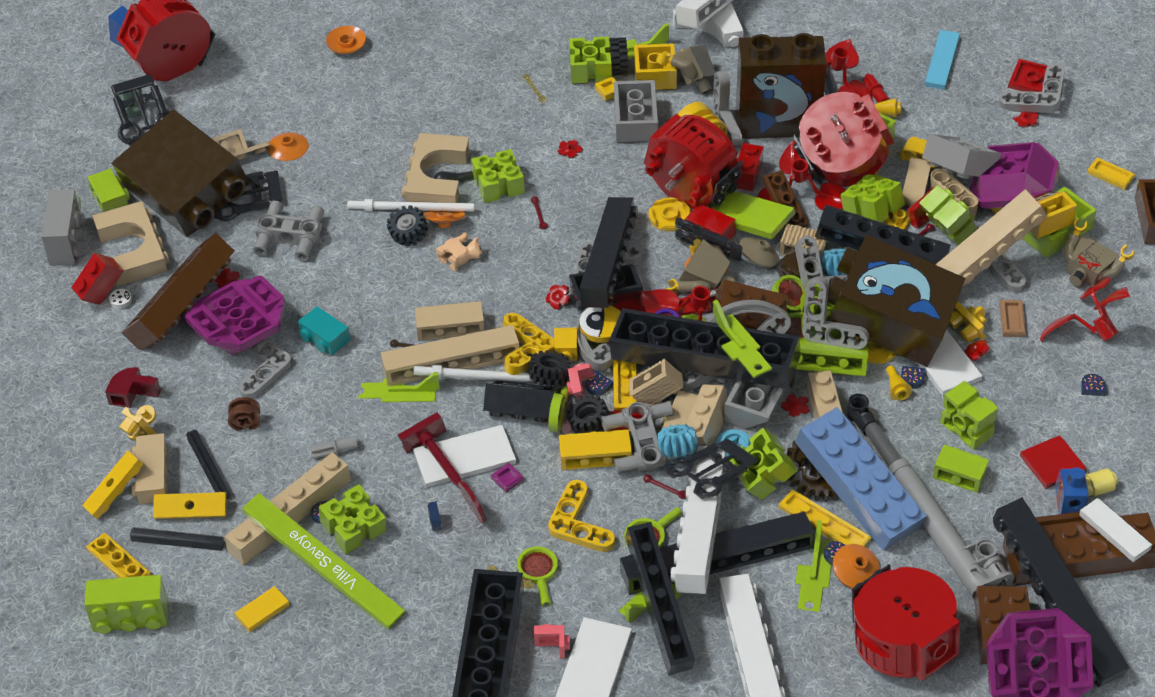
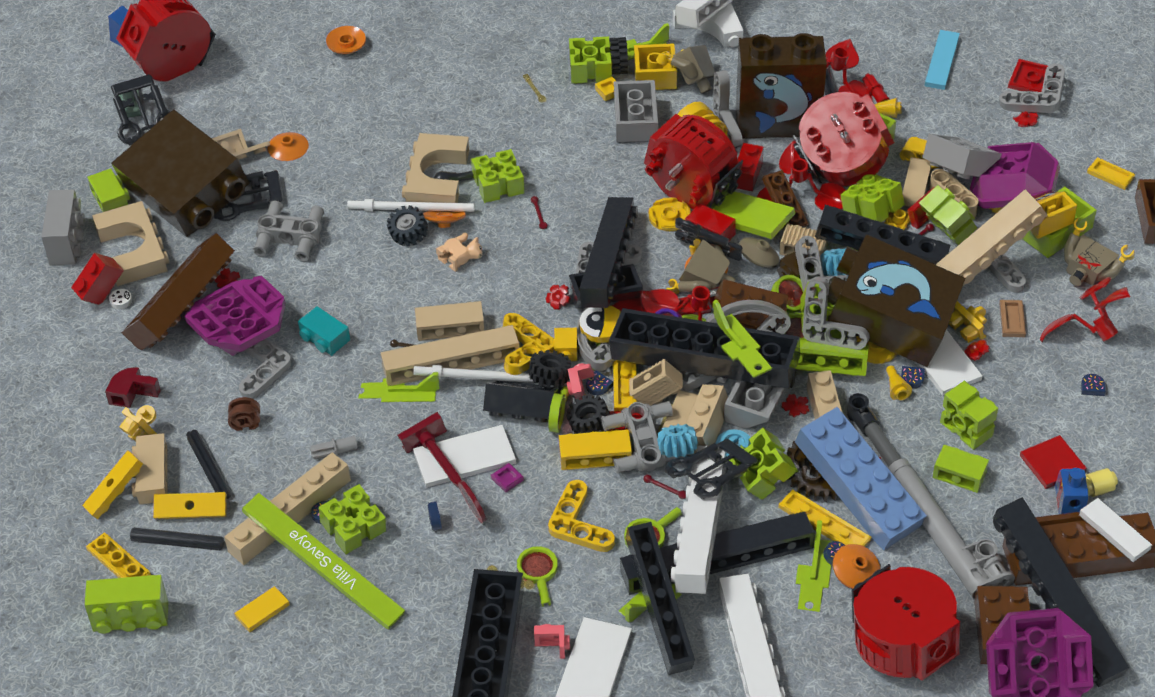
(569, 149): red plant -> none

